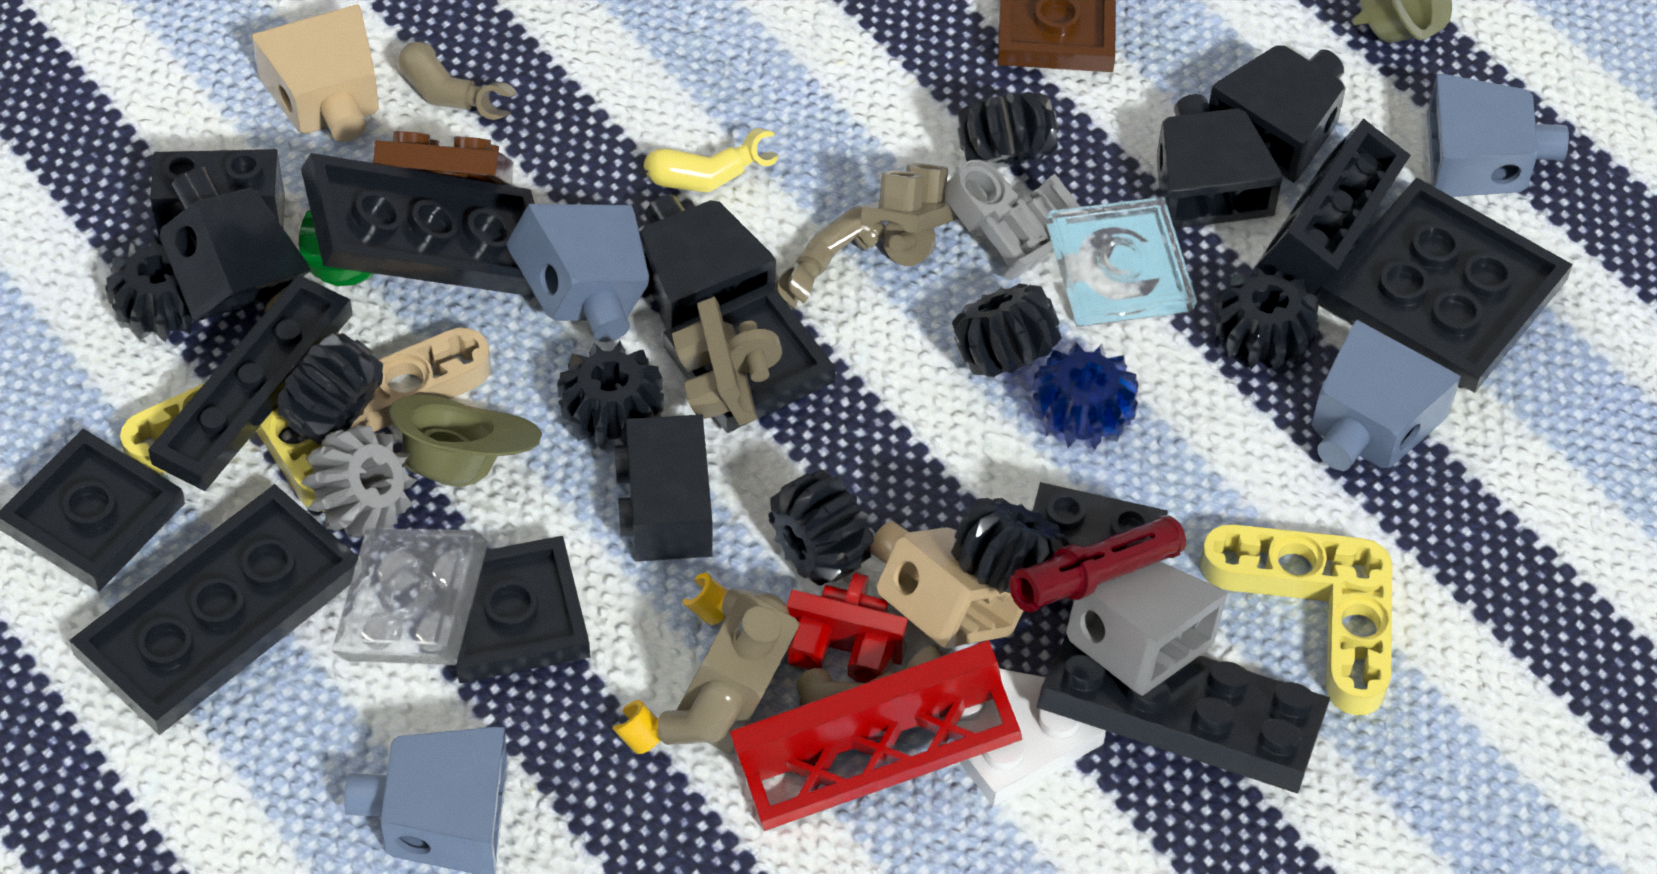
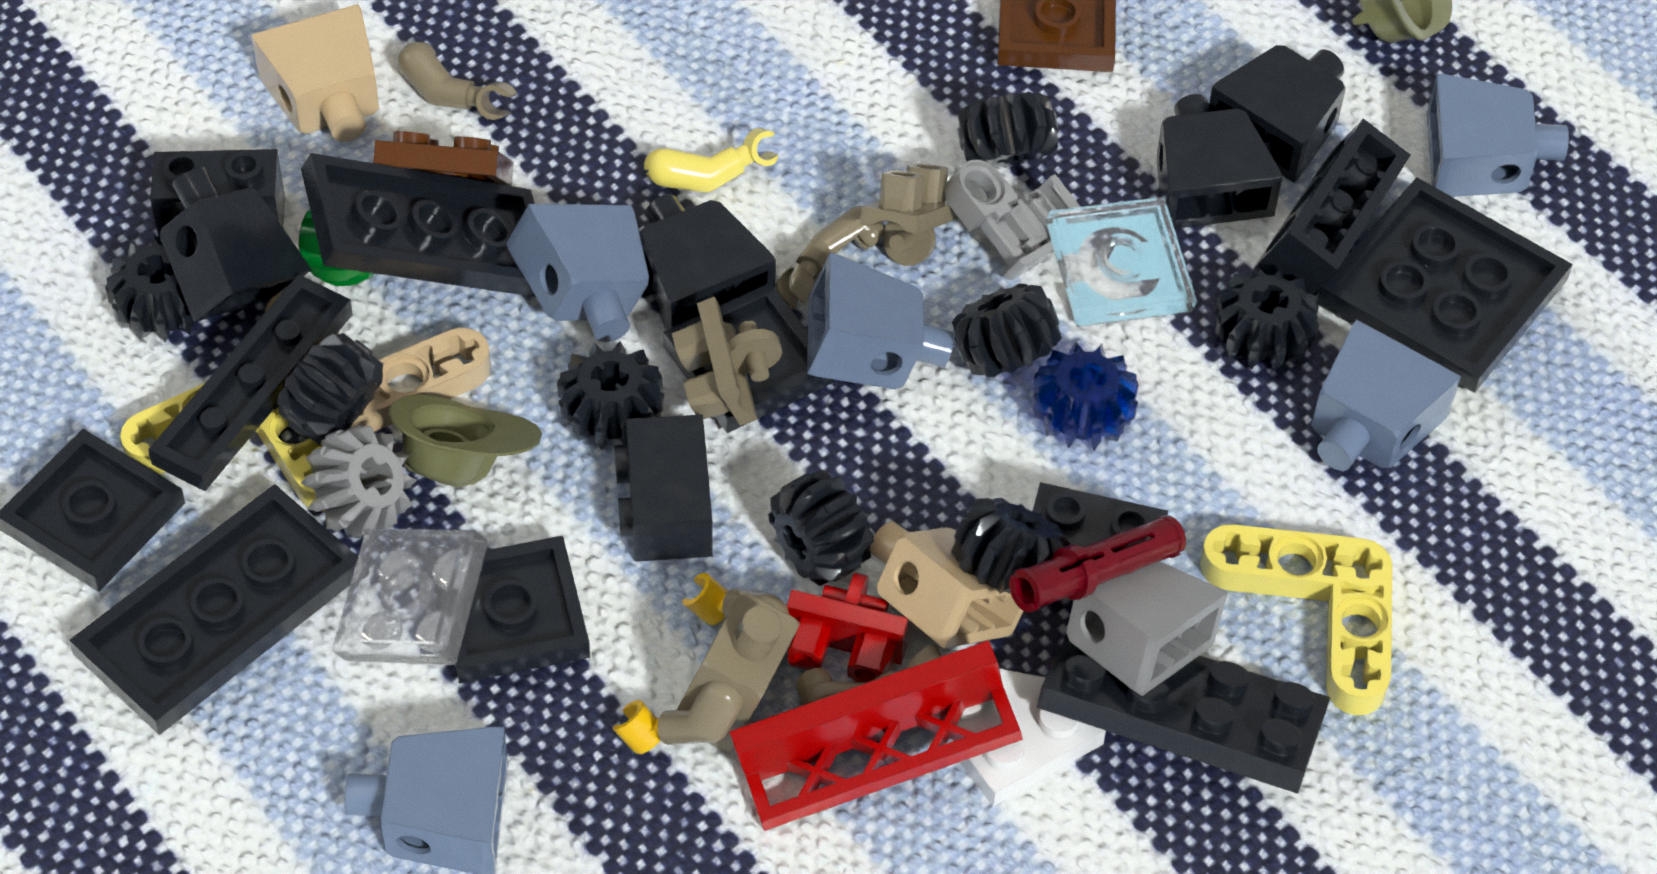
(869, 327): none -> sand blue torso

